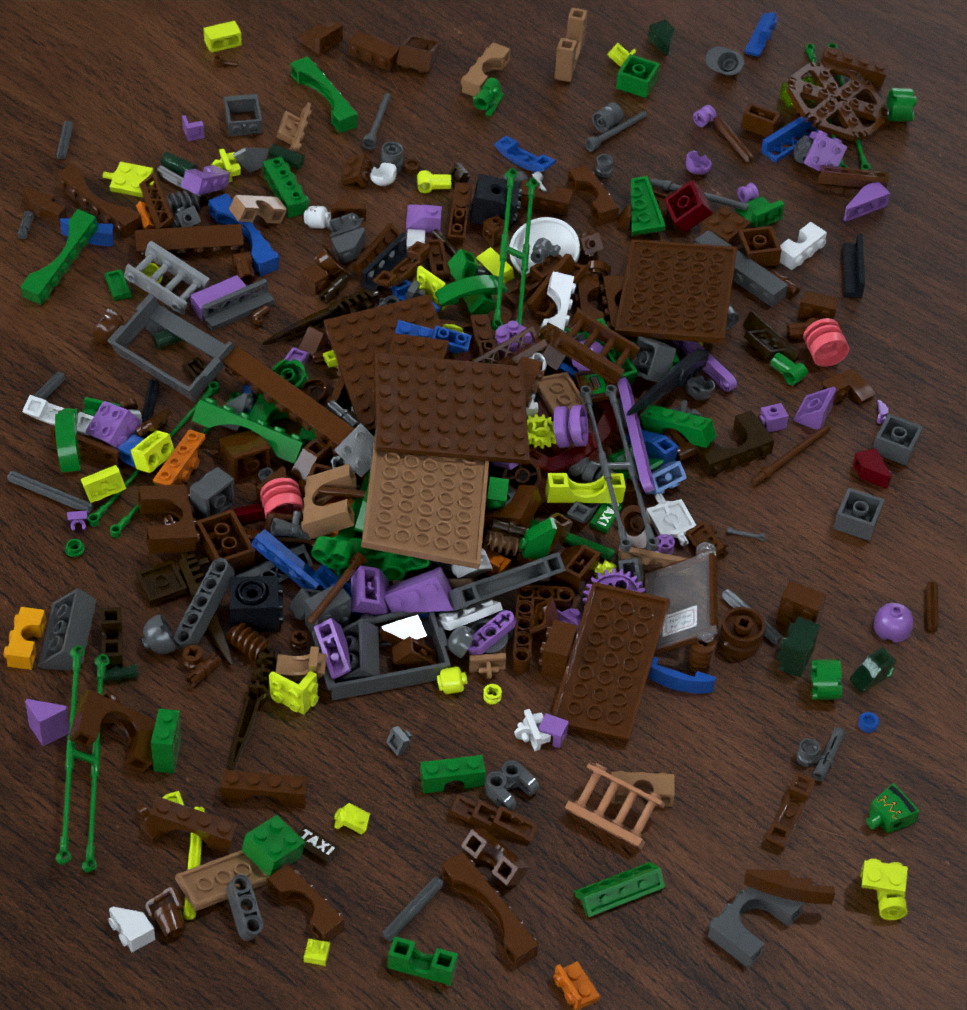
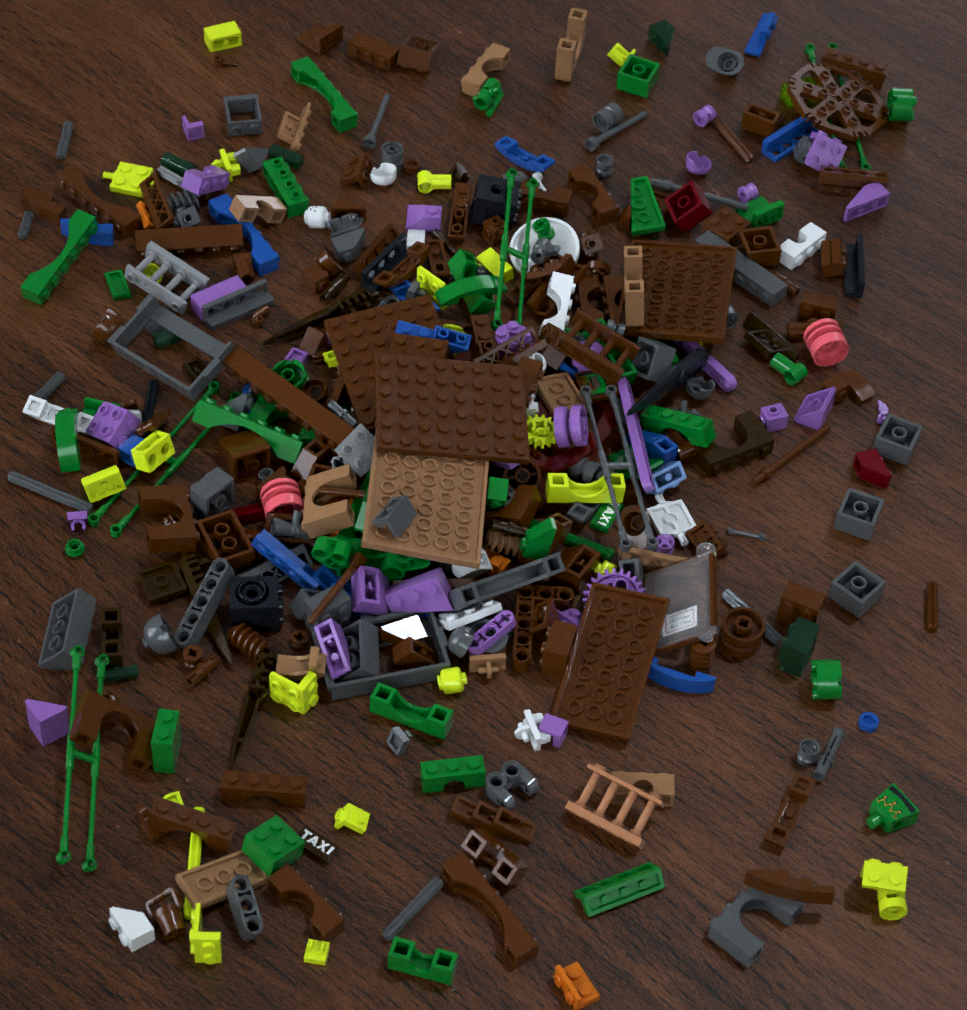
(27, 624): light orange arch -> none
(181, 461): orange bracket -> none
(204, 945): none -> neon yellow bracket
(391, 705): none -> green arch
(396, 515): none -> dark grey panel
(494, 689): neon yellow bush -> none
(543, 229): none -> green wheel
(553, 265): none -> reddish brown slope
(620, 328): none -> dark grey wheel
(633, 286): none -> medium nougat arch
(833, 257): none -> reddish brown brick
(857, 589): none -> dark grey brick
(873, 670): clear green slope -> none
(893, 622): medium lavender cylinder -> none

